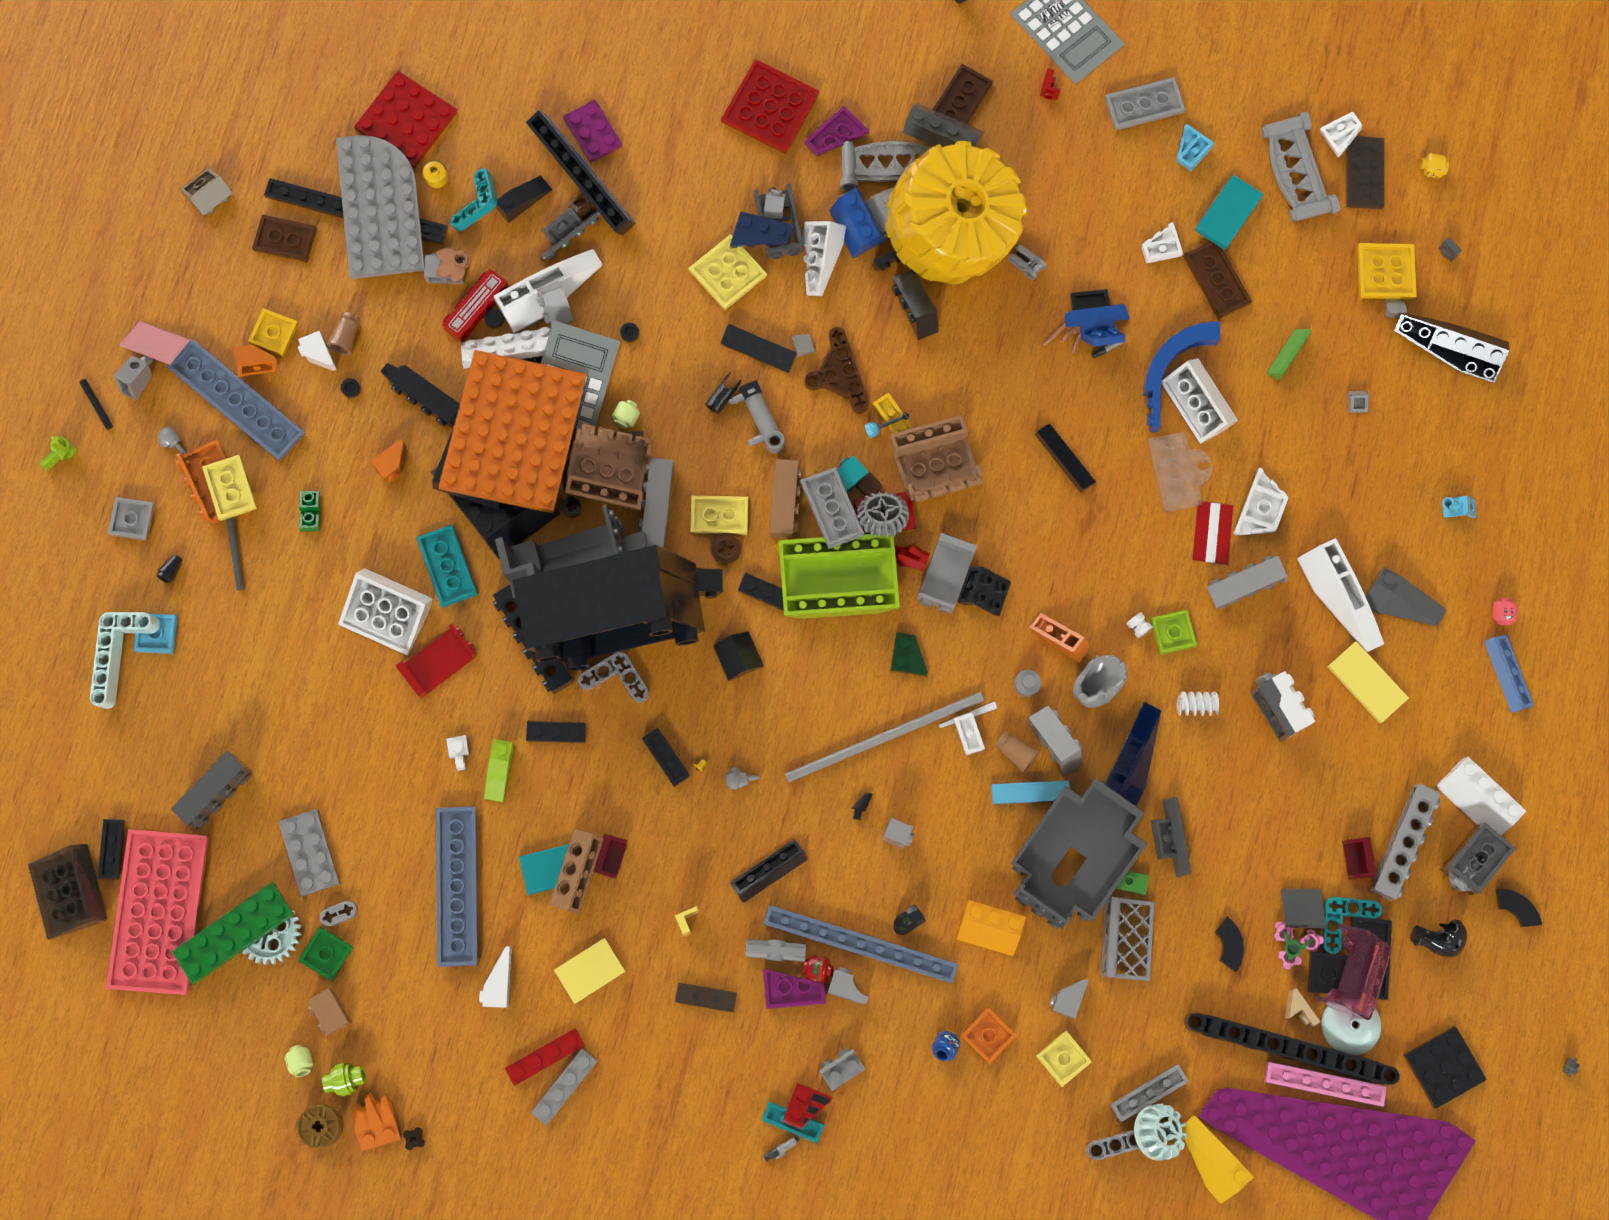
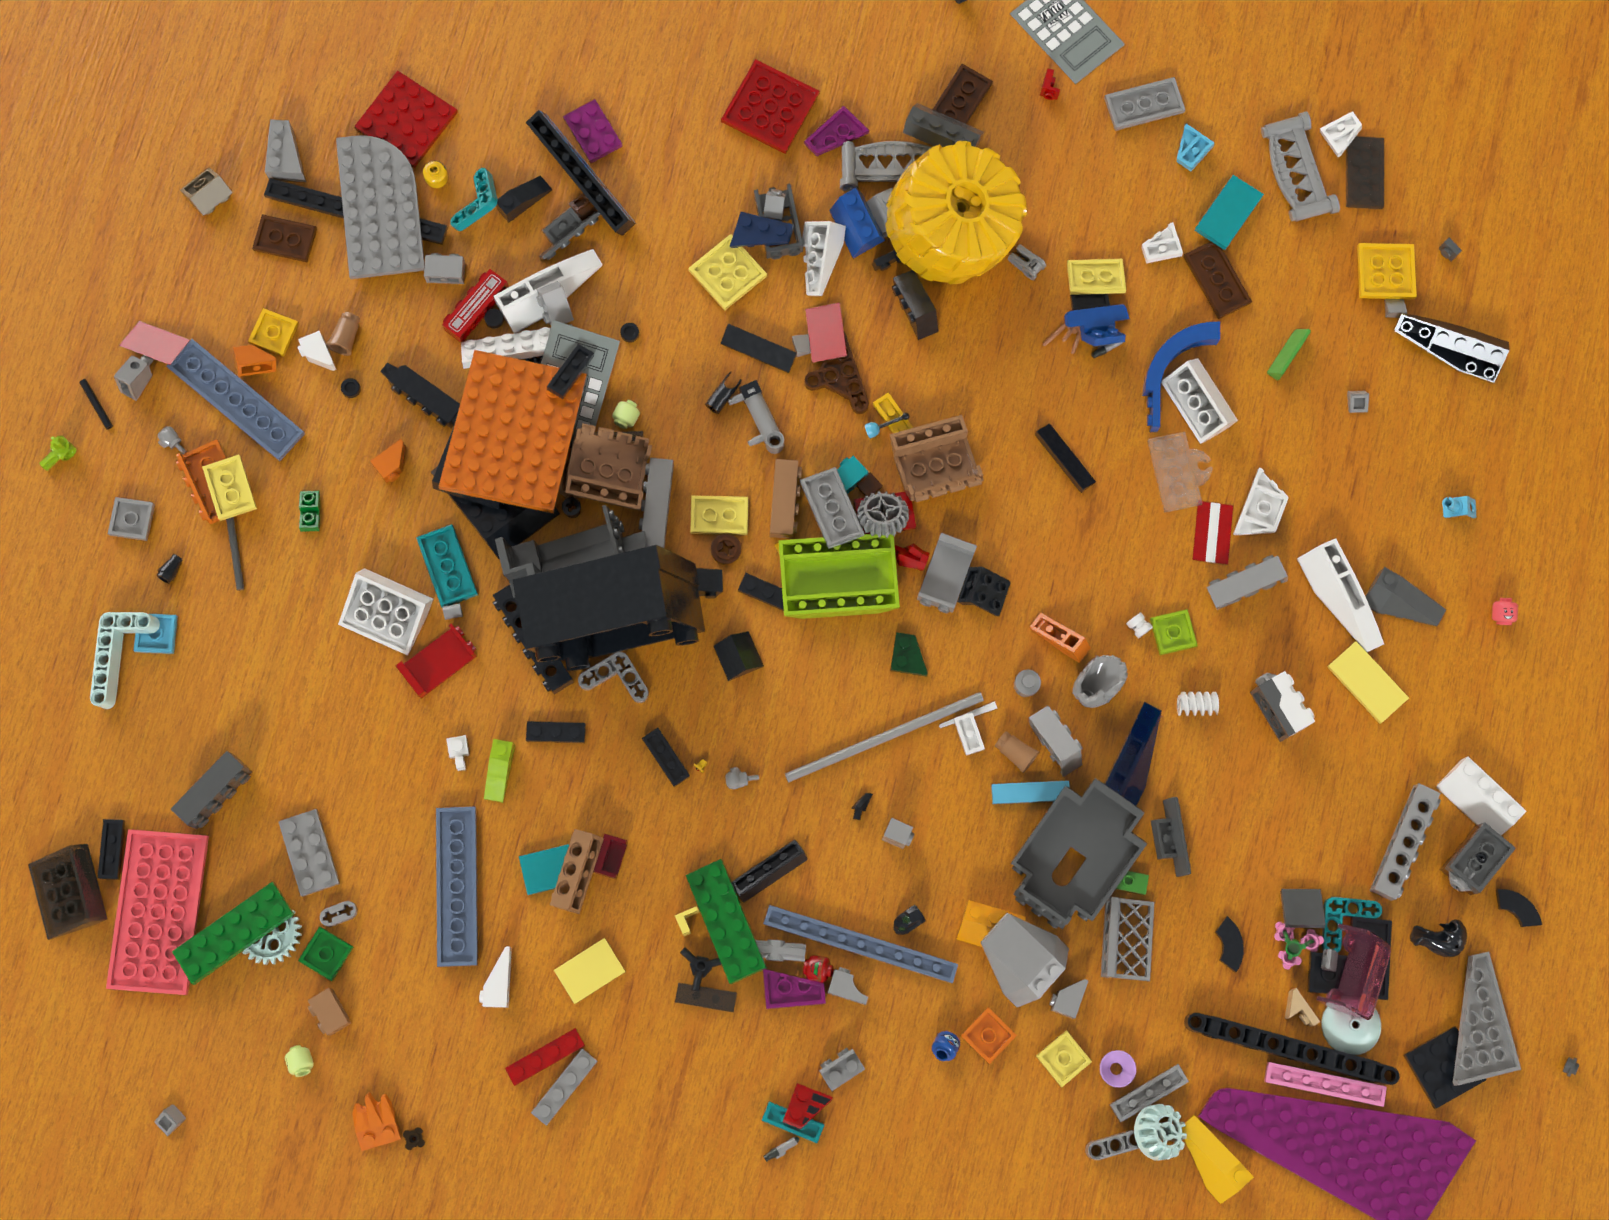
(170, 1119): none -> light grey slope
(282, 153): none -> light grey wedge
(311, 1135): pearl gold wheel -> none
(344, 1079): lime piece -> none
(450, 264): nougat plate -> none
(452, 611): none -> light grey hinge
(570, 371): none -> black plate
(699, 966): none -> black piece
(726, 921): none -> green plate
(826, 332): none -> sticker
(1024, 958): none -> light grey wedge
(1096, 276): none -> light yellow tile
(1127, 1064): none -> lavender piece
(1329, 960): none -> light grey slope
(1359, 858): dark red panel -> none
(1434, 165): yellow head -> none
(1484, 1036): none -> light grey wing
(1508, 673): medium blue slope -> none

